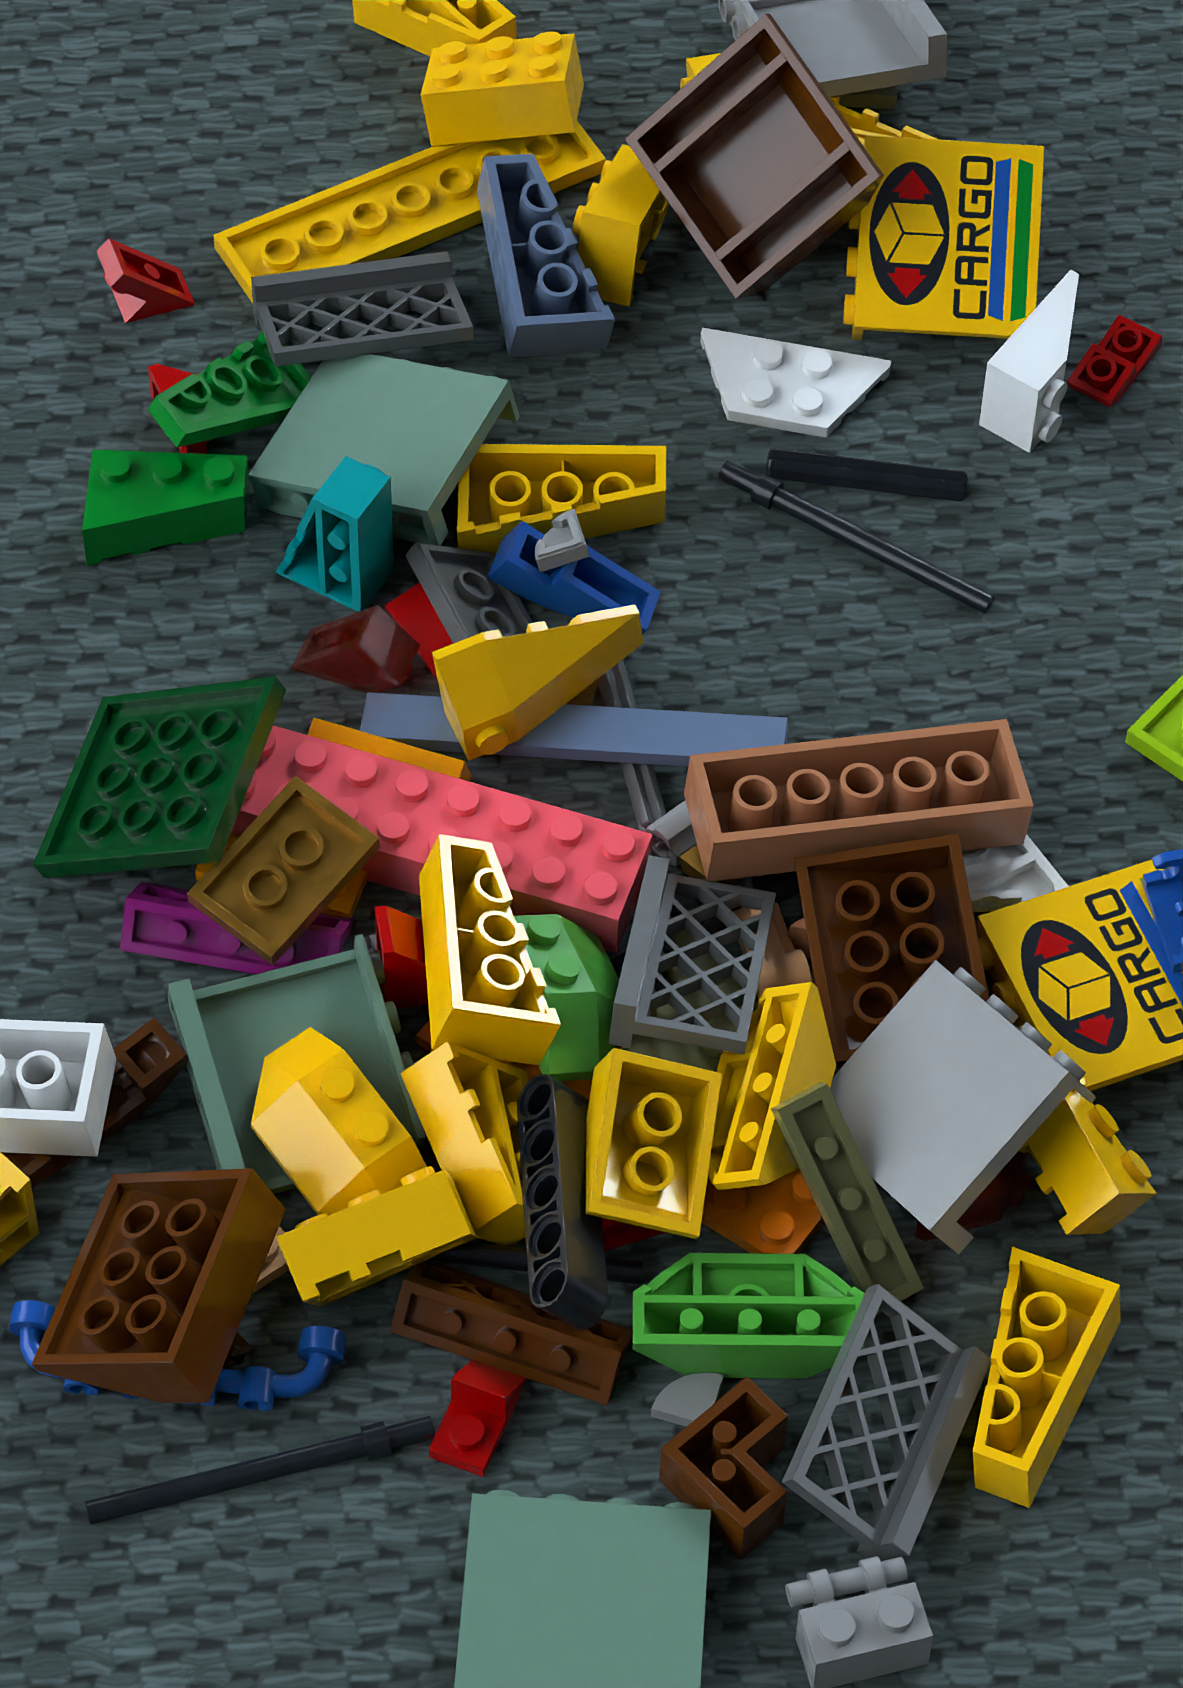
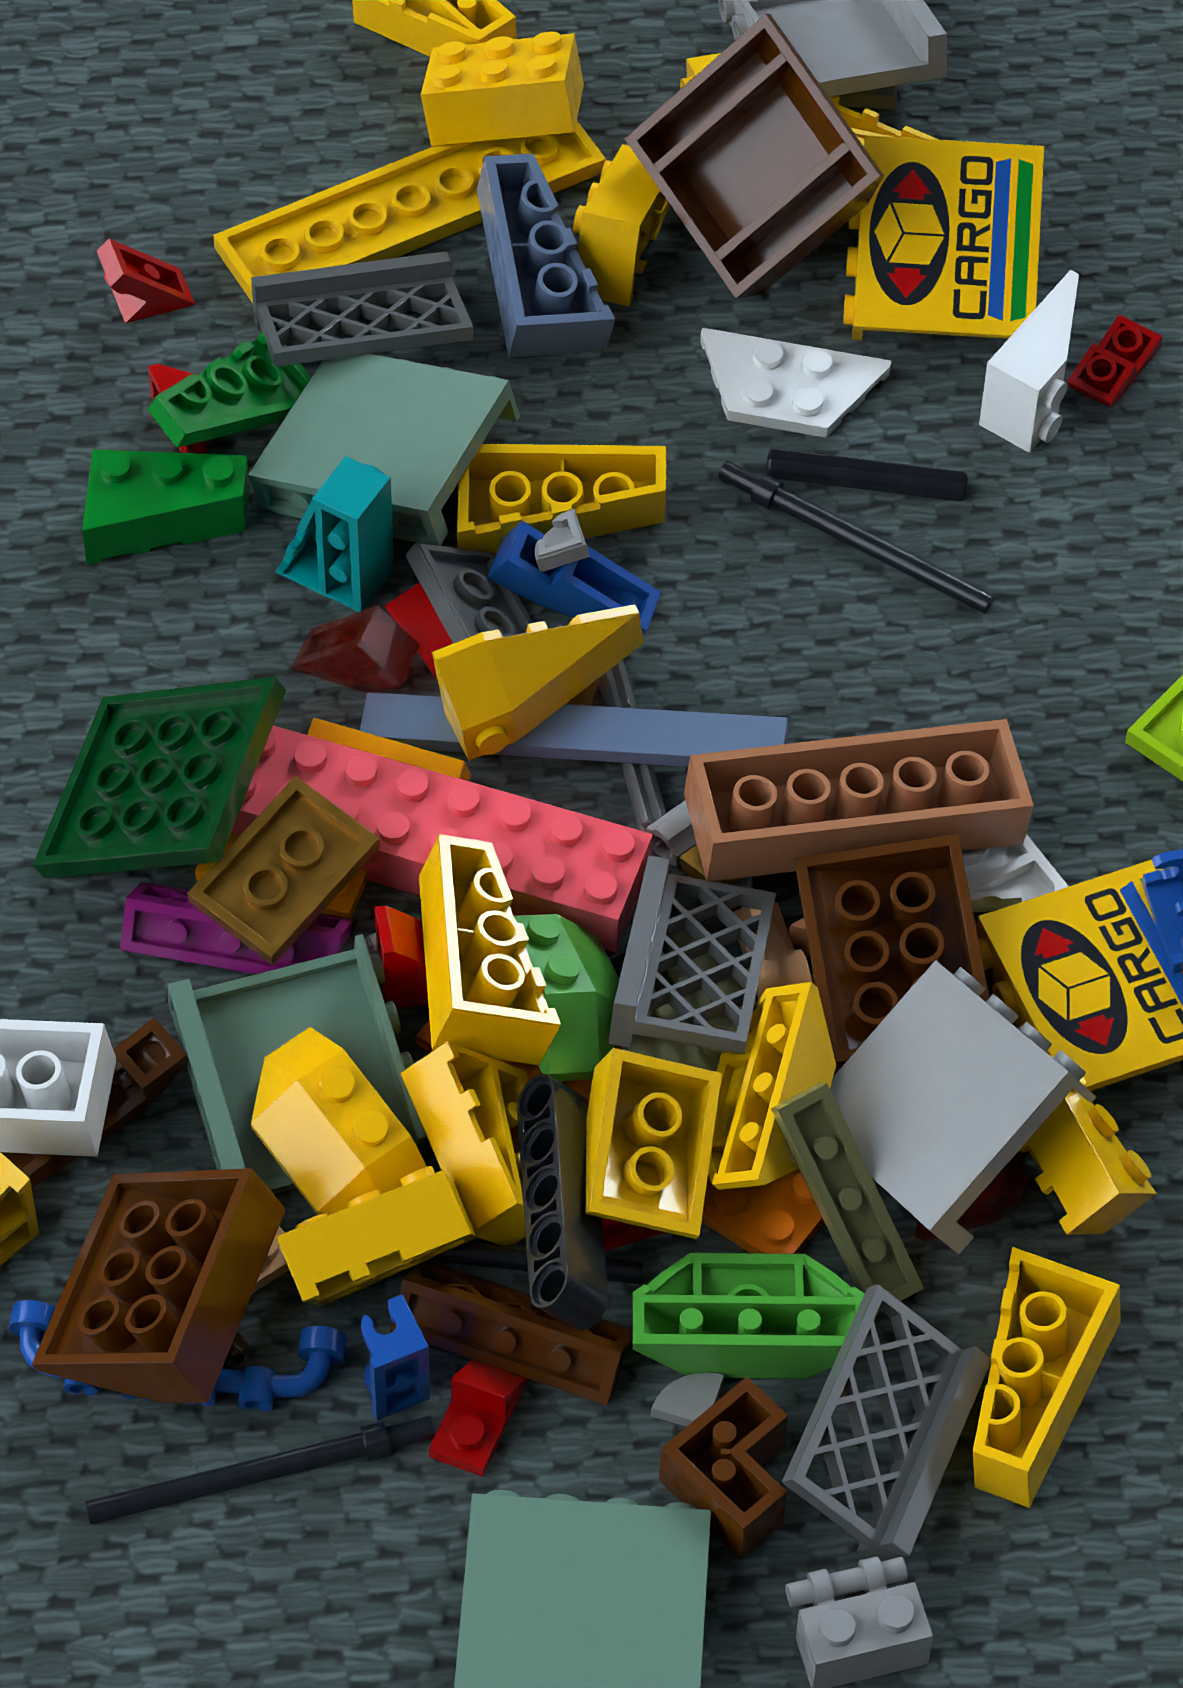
(398, 1362): none -> blue hinge

